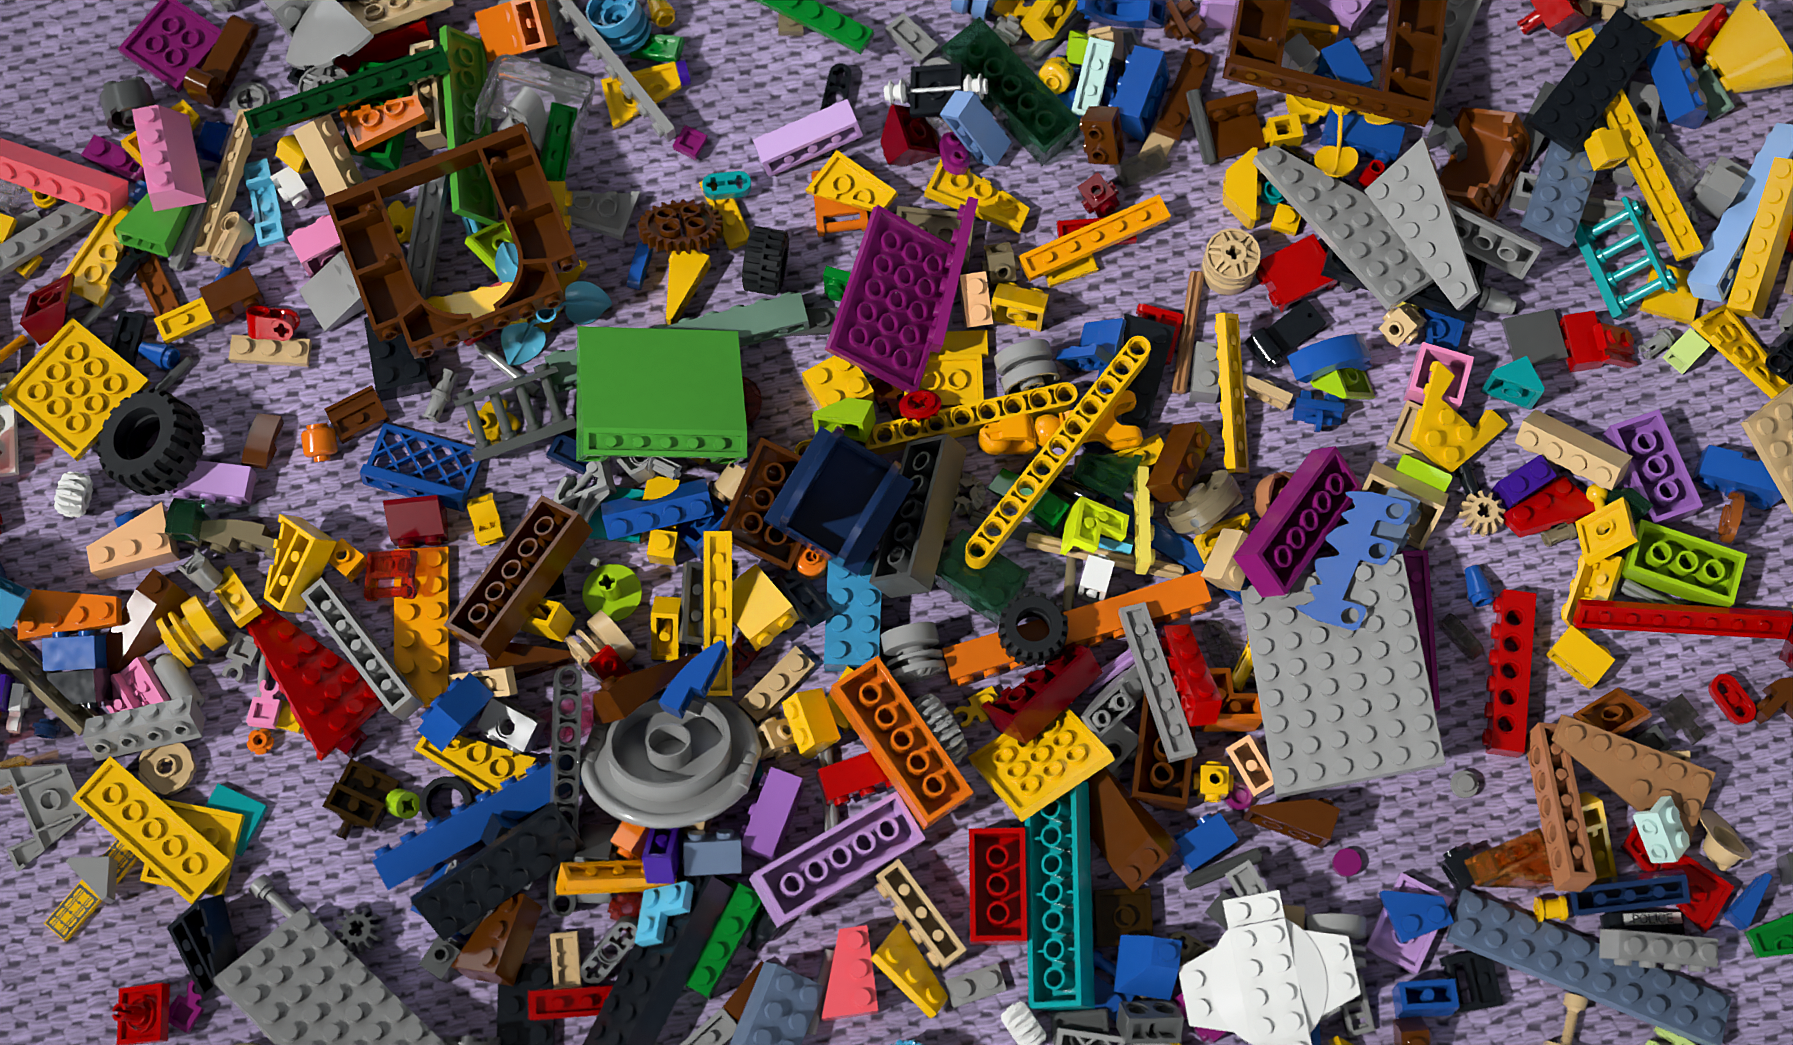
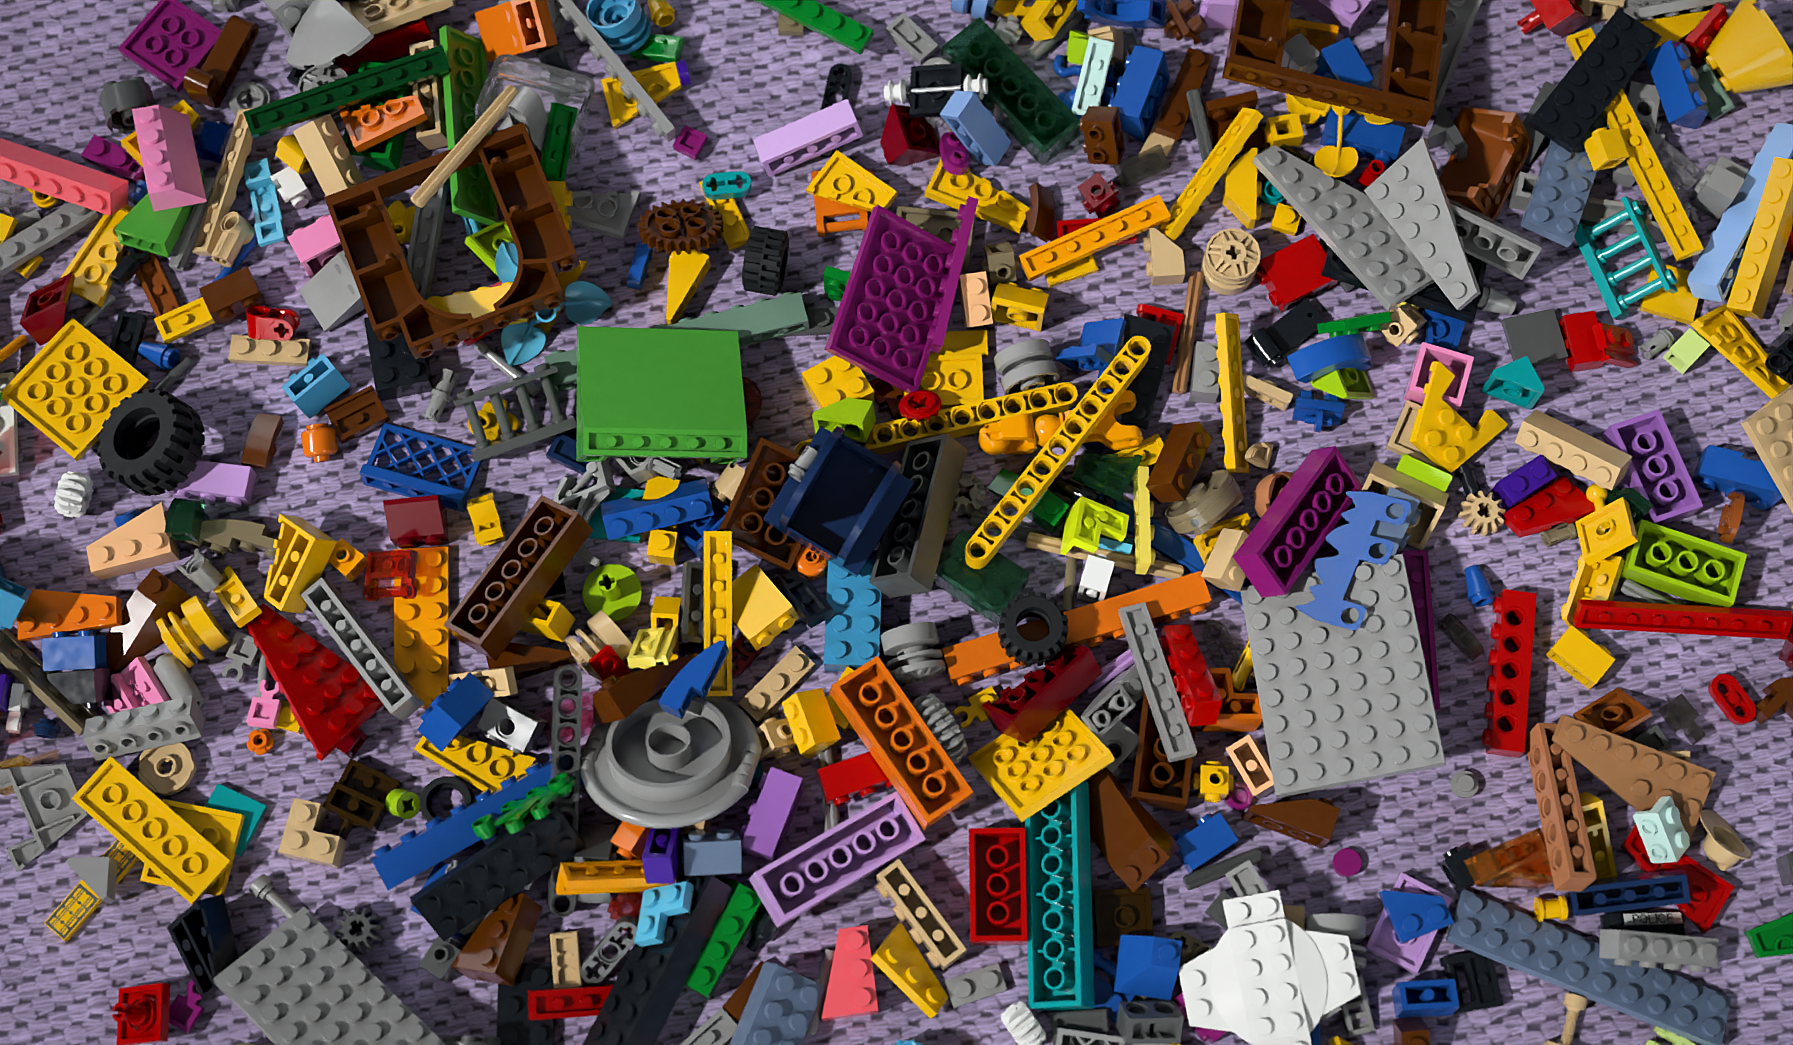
(304, 839): none -> tan brick
(315, 385): none -> dark azure brick
(464, 147): none -> tan axle
(514, 811): none -> green plant
(652, 646): none -> light yellow plate
(802, 464): none -> light grey pin
(1041, 216): none -> reddish brown slope
(1057, 74): yellow head -> none
(1165, 259): none -> tan slope
(1210, 172): none -> yellow plate
(1259, 454): none -> tan tile
(1354, 324): none -> green plate
(1745, 906): blue slope -> none

